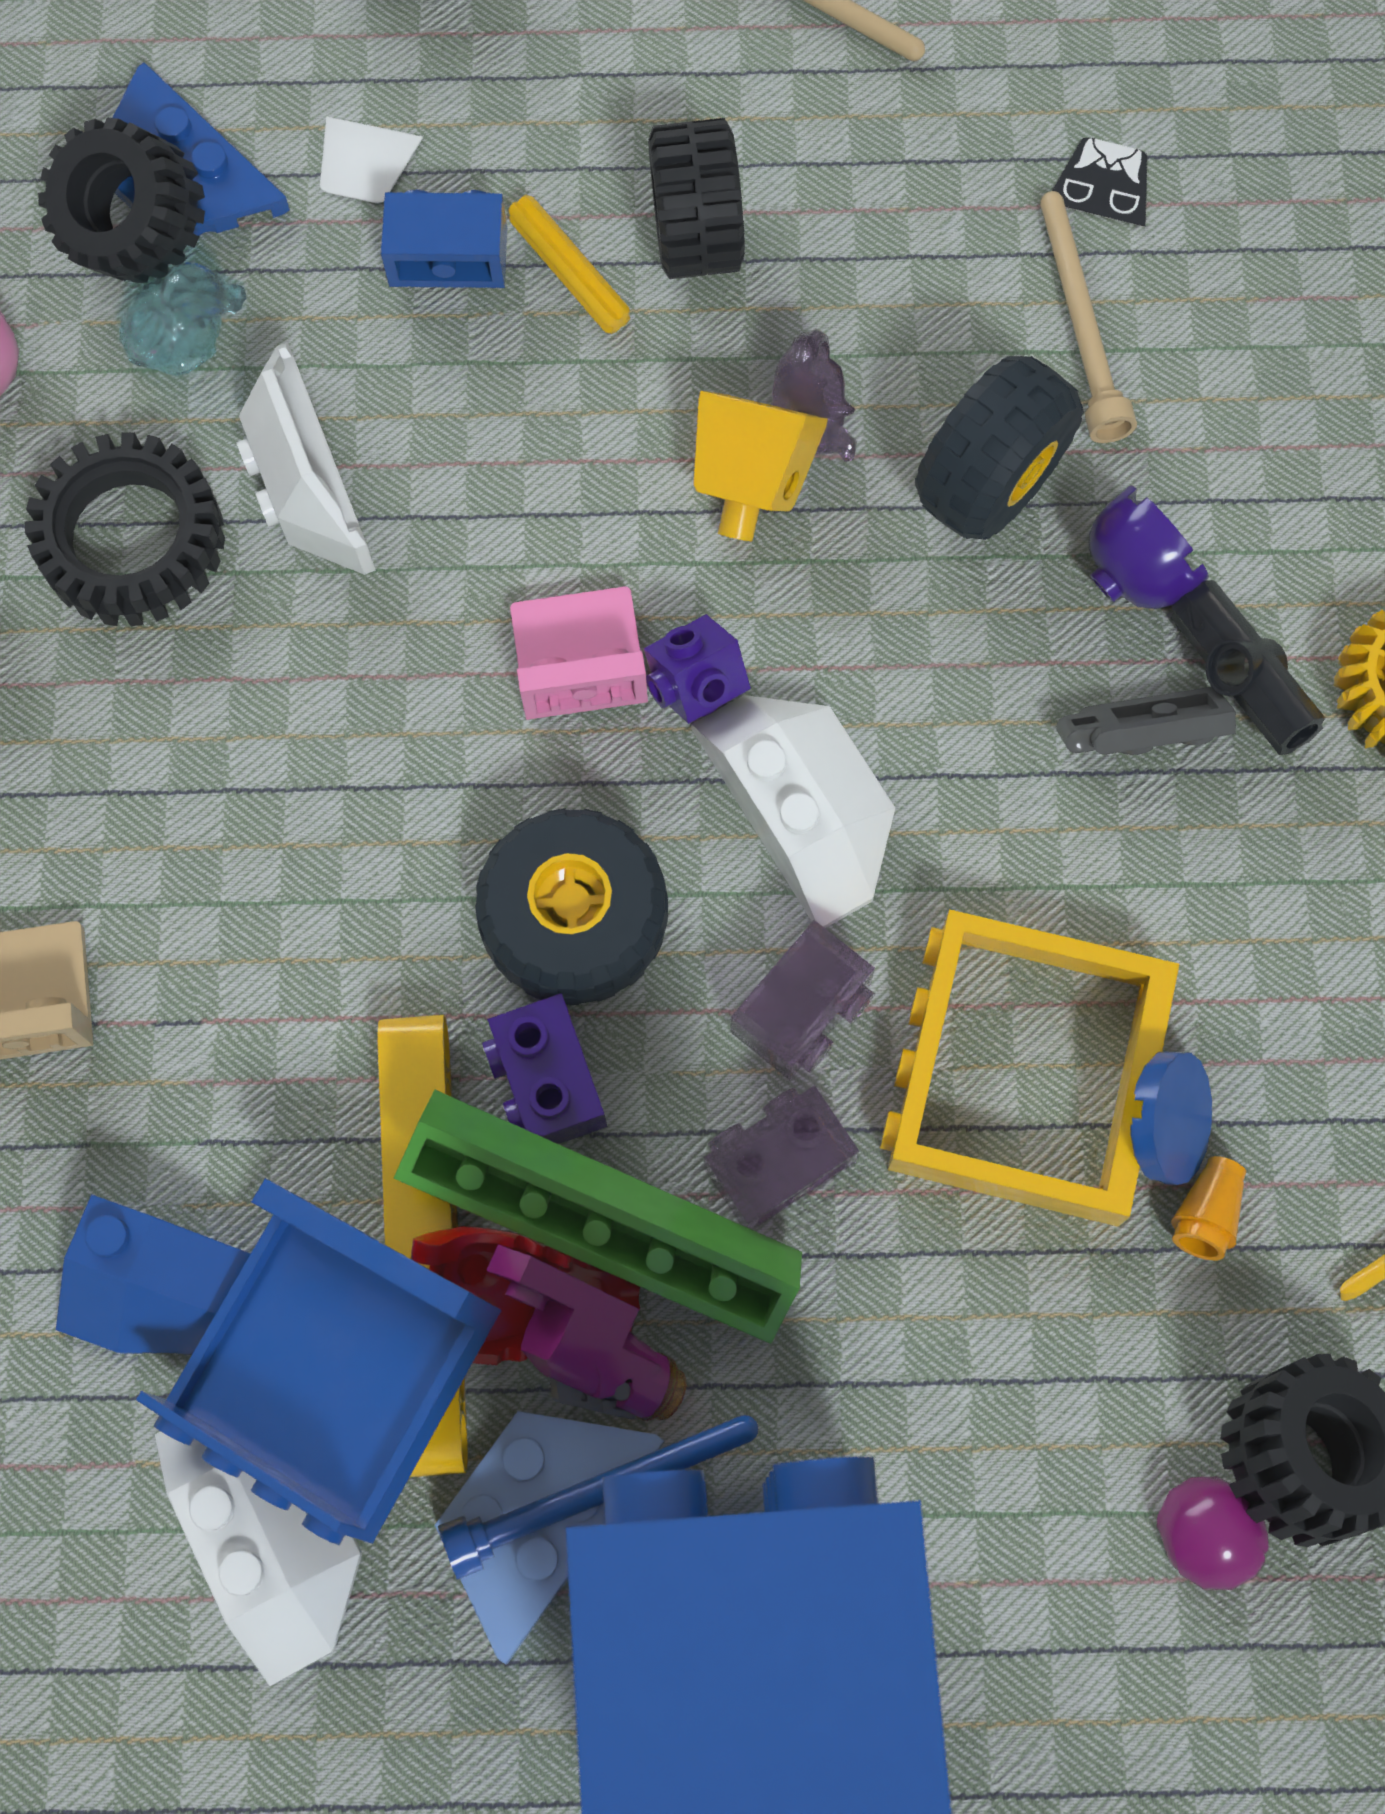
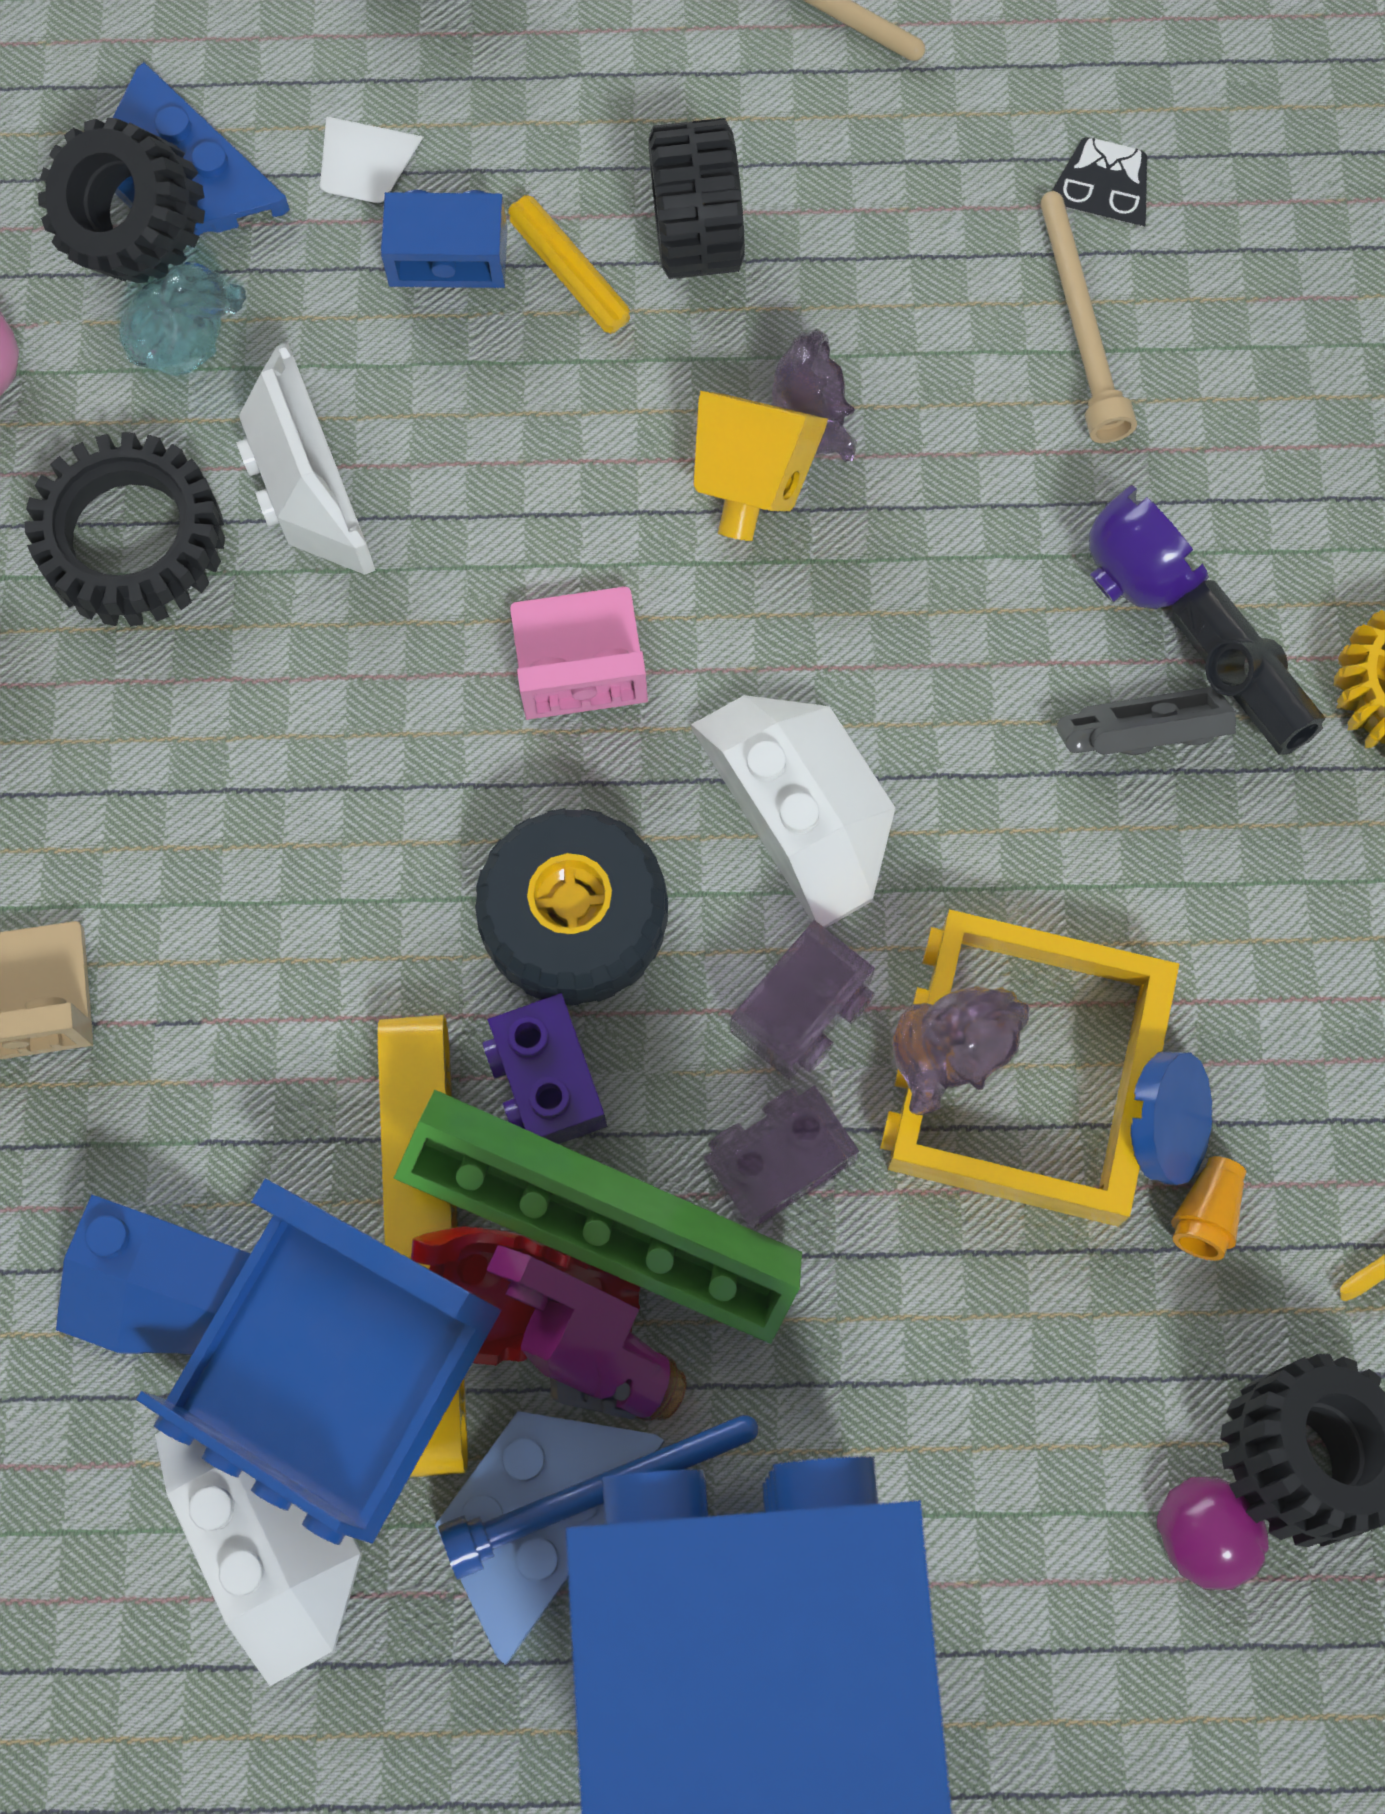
(696, 669): dark purple brick -> none
(957, 1042): none -> hair
(998, 446): black wheel -> none

